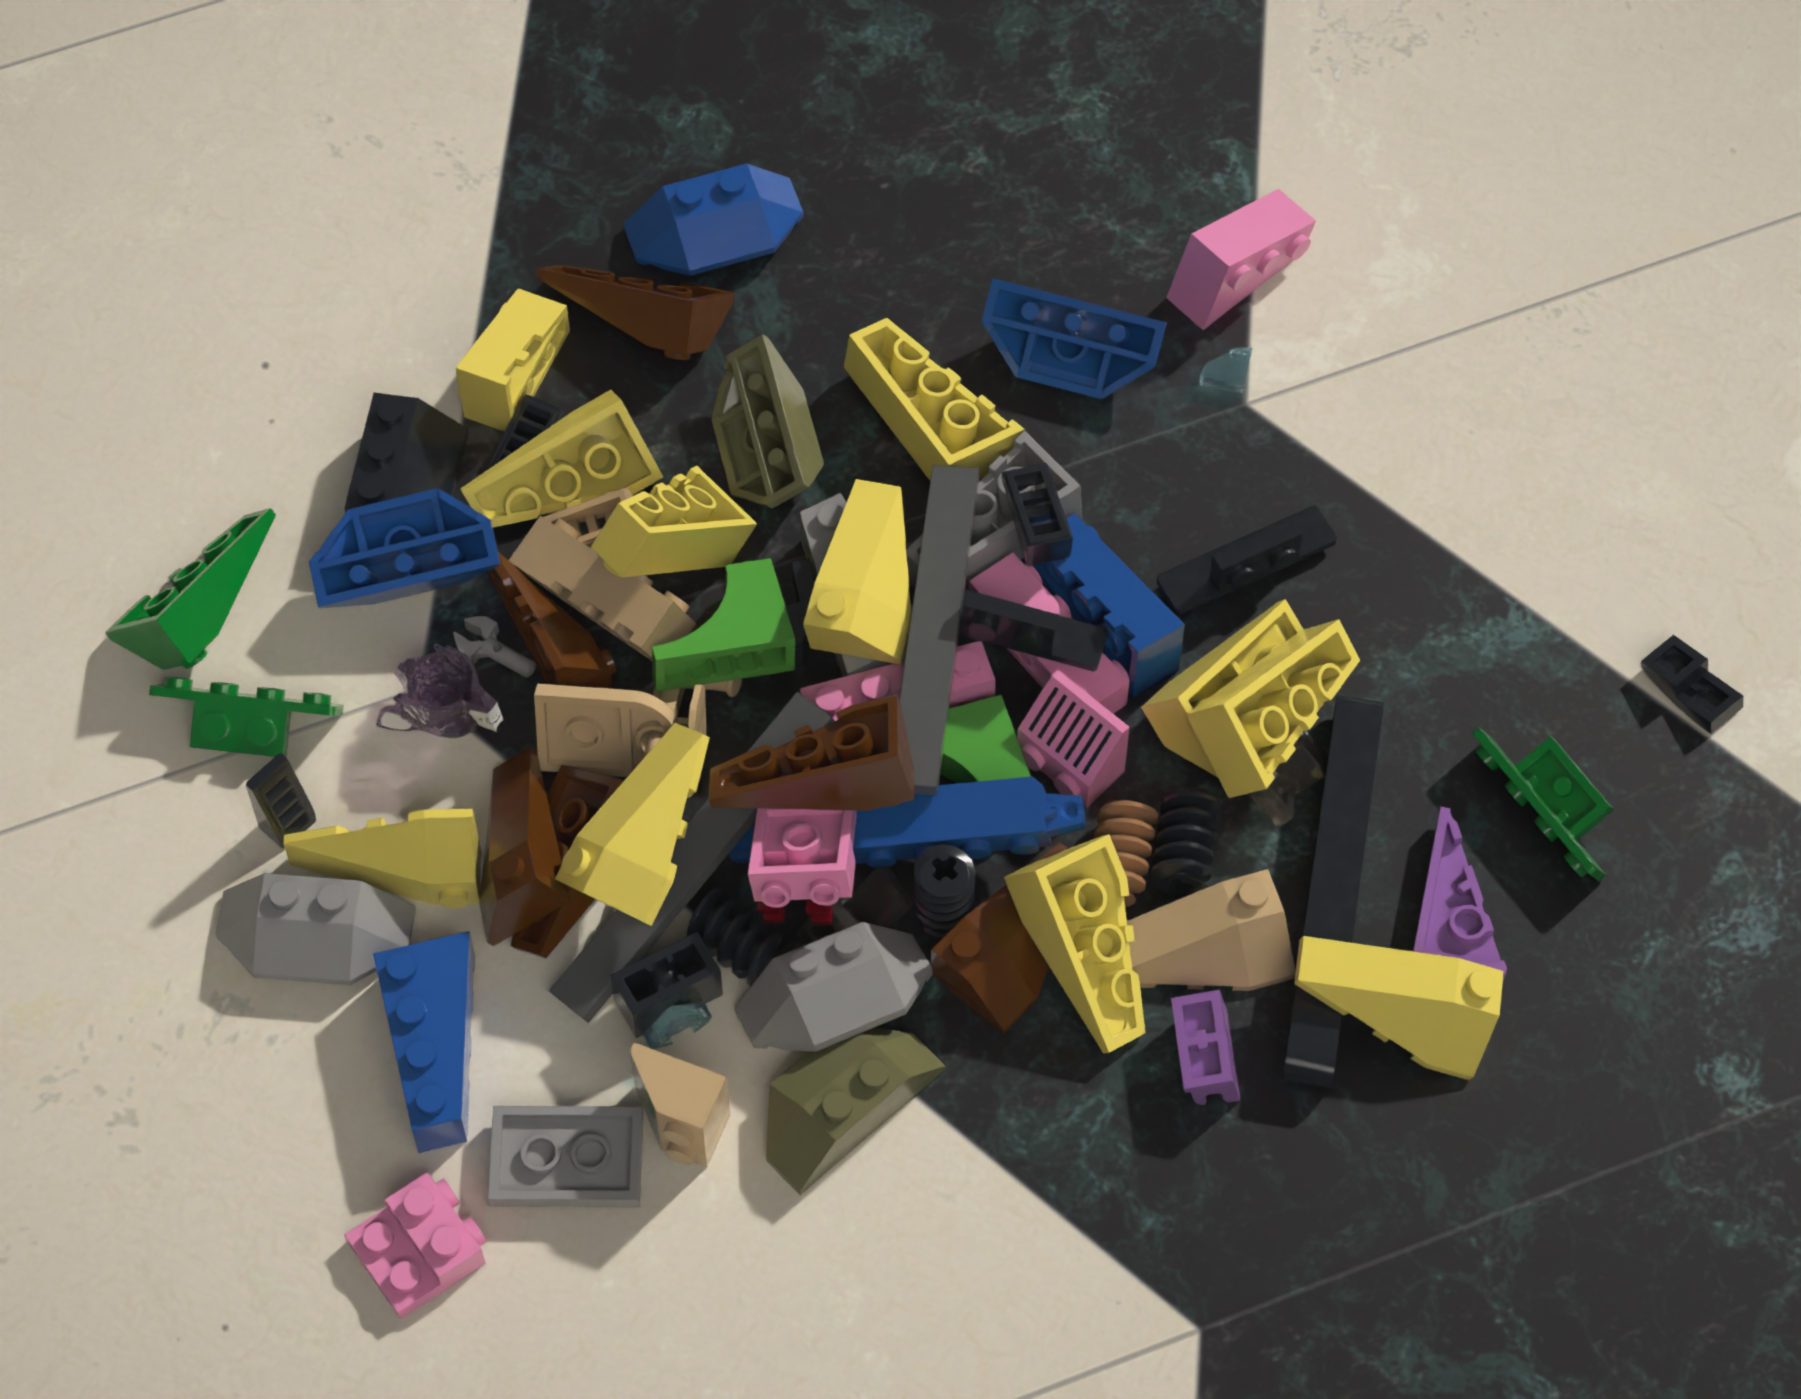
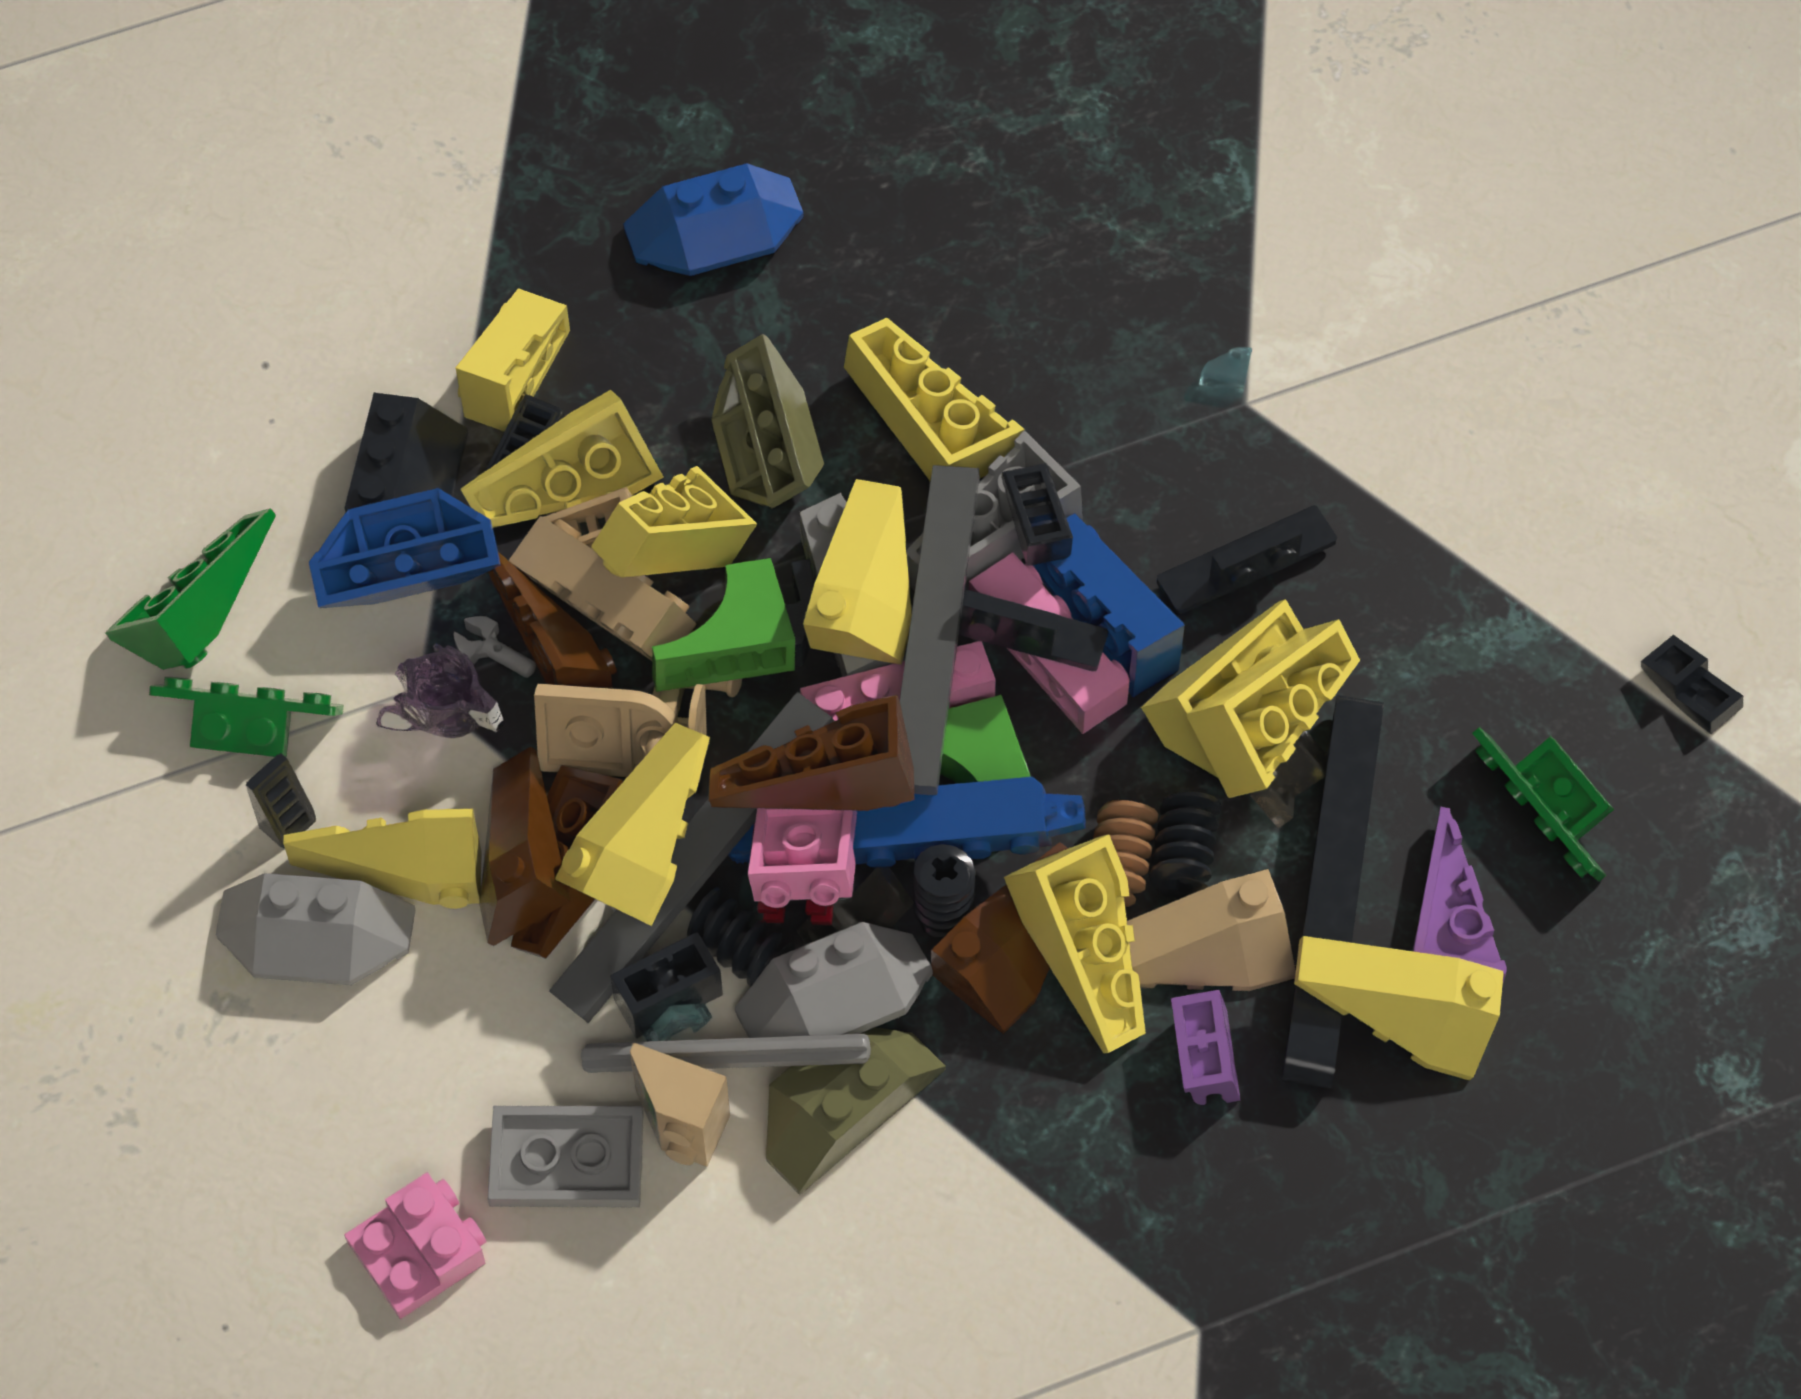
(429, 1019): blue wedge -> none
(664, 317): reddish brown wedge -> none
(737, 1052): none -> light grey axle
(1070, 340): blue wedge -> none
(1073, 740): bright pink slope -> none
(1238, 256): bright pink wedge -> none

